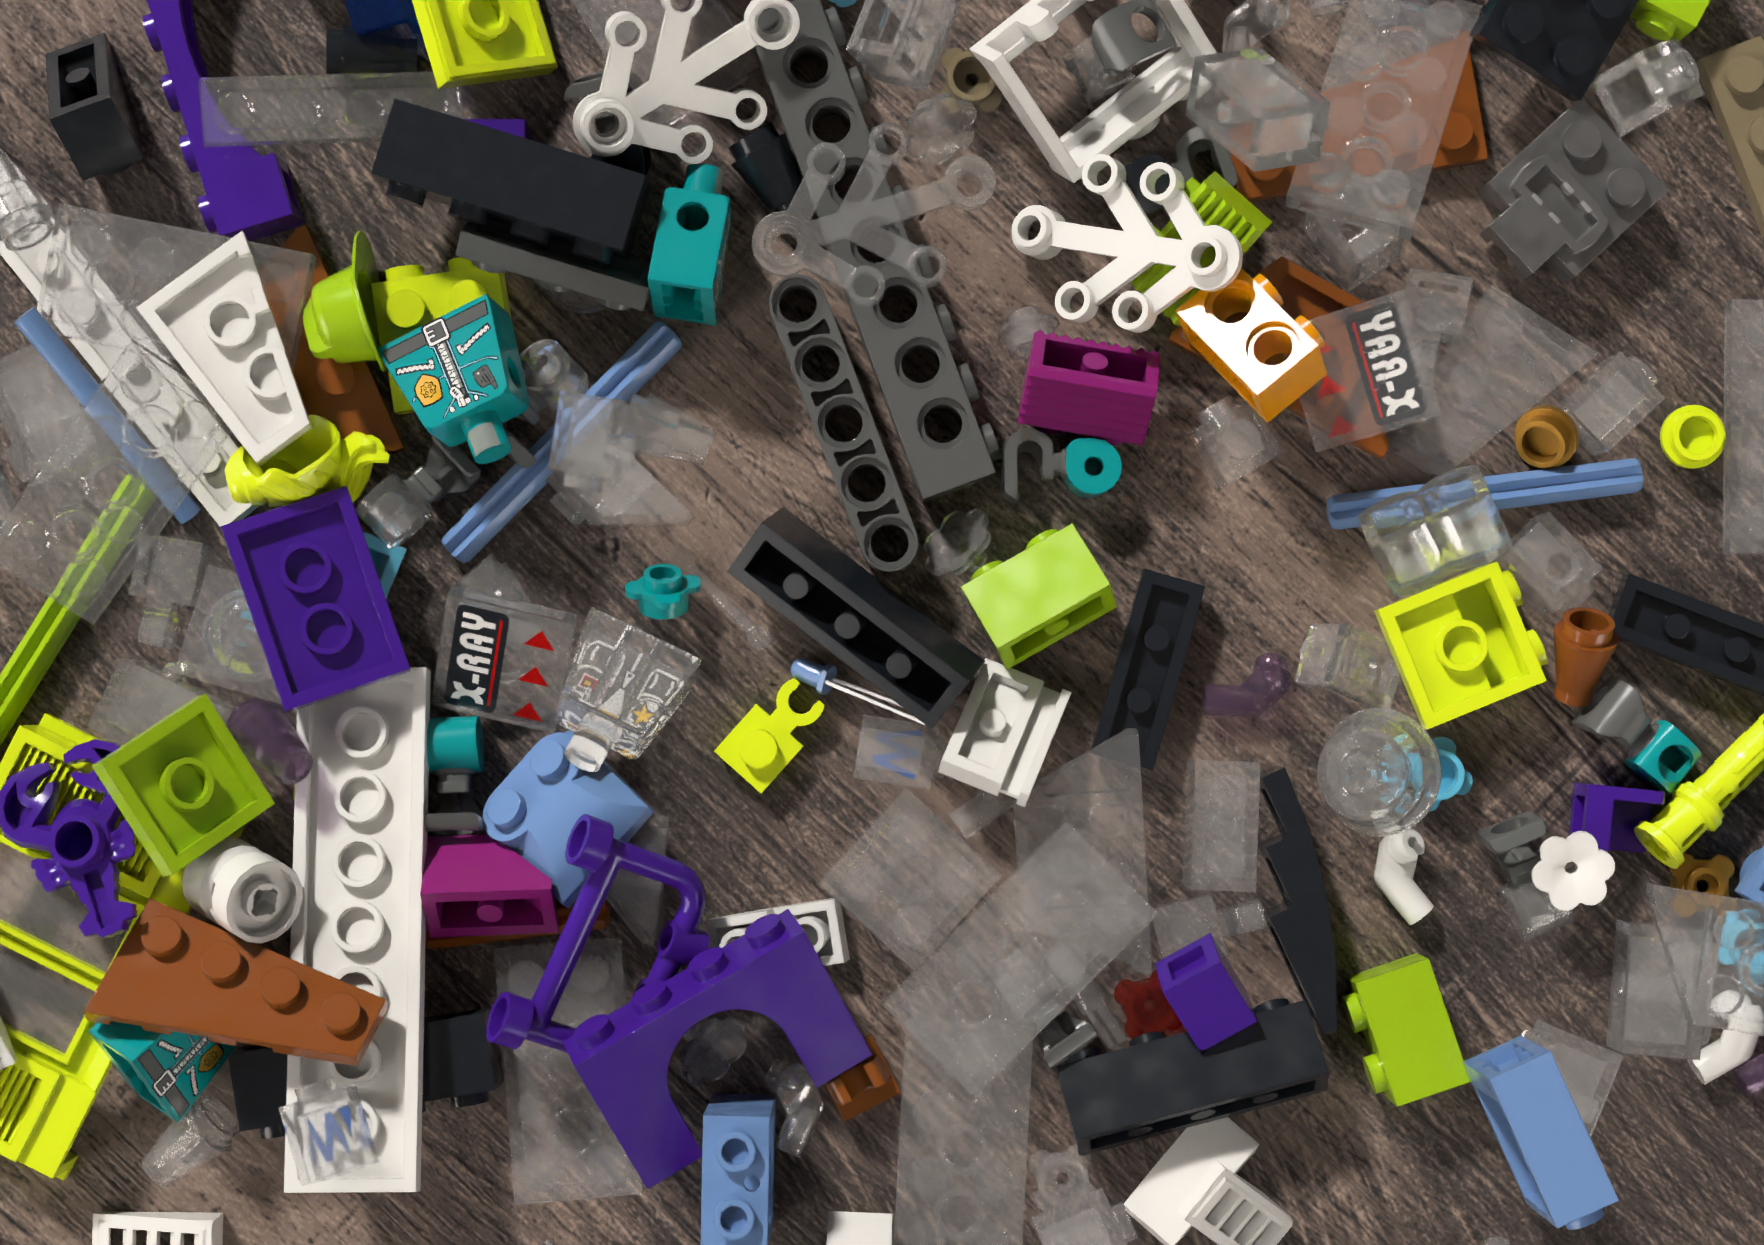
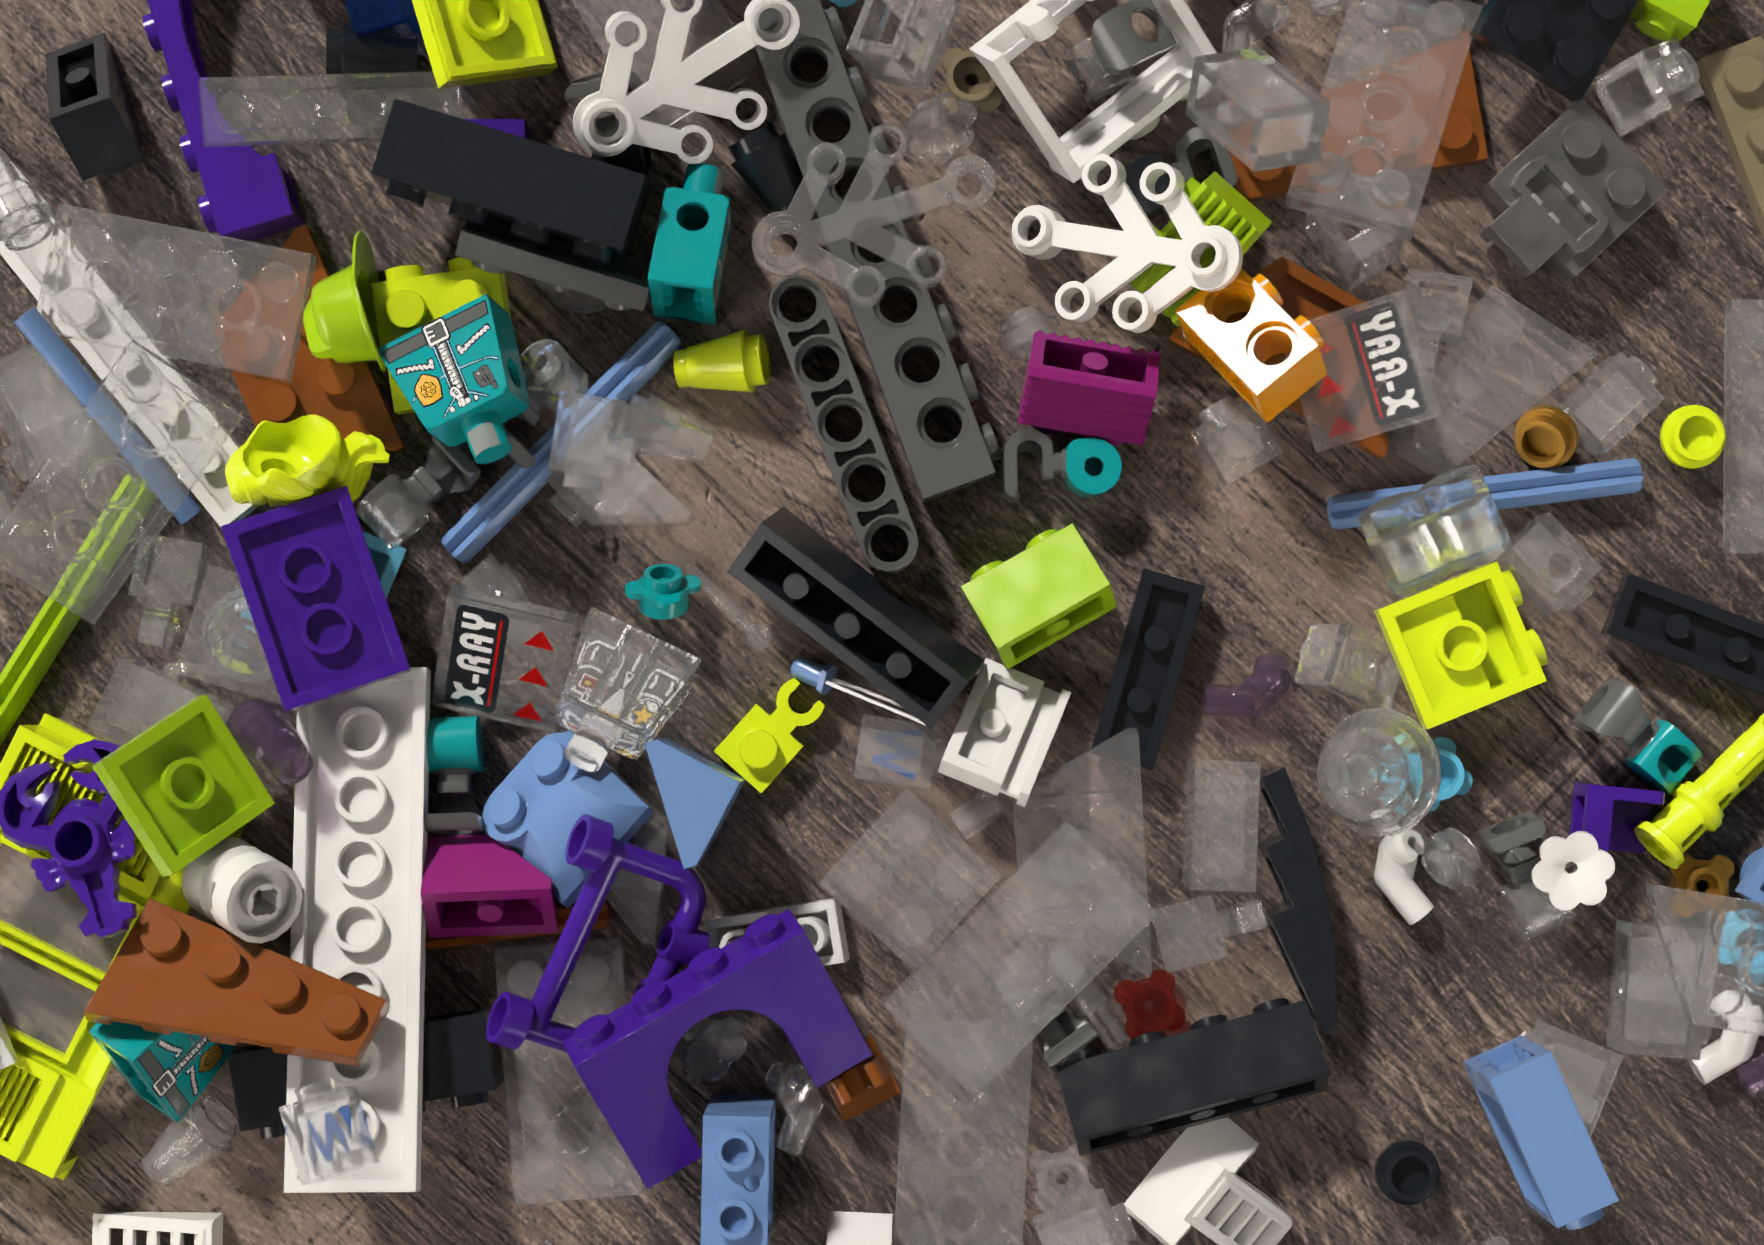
(231, 347): white wing -> none
(694, 795): none -> medium blue slope
(724, 363): none -> neon yellow cone
(958, 543): clear plant -> none
(1205, 992): dark purple panel -> none
(1405, 1030): lime brick -> none
(1407, 1172): none -> black plate
(1450, 858): none -> clear plate
(1582, 651): dark orange cone -> none

